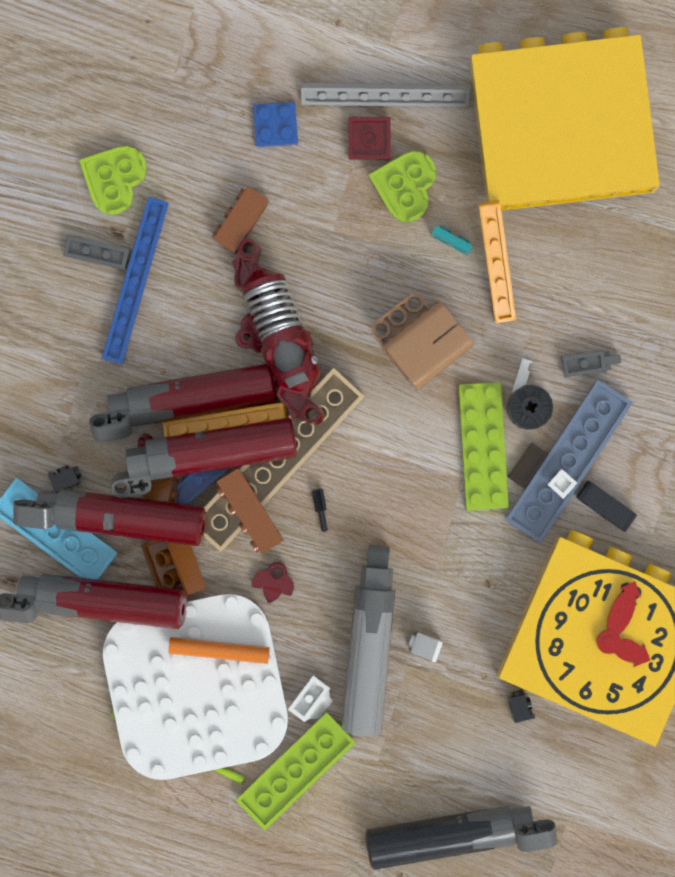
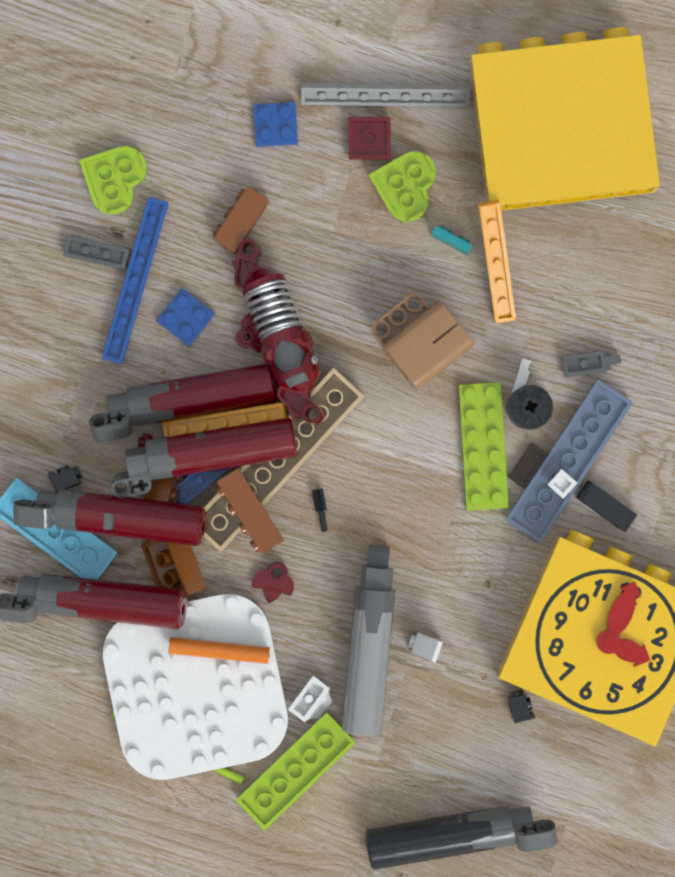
(185, 317): none -> blue plate

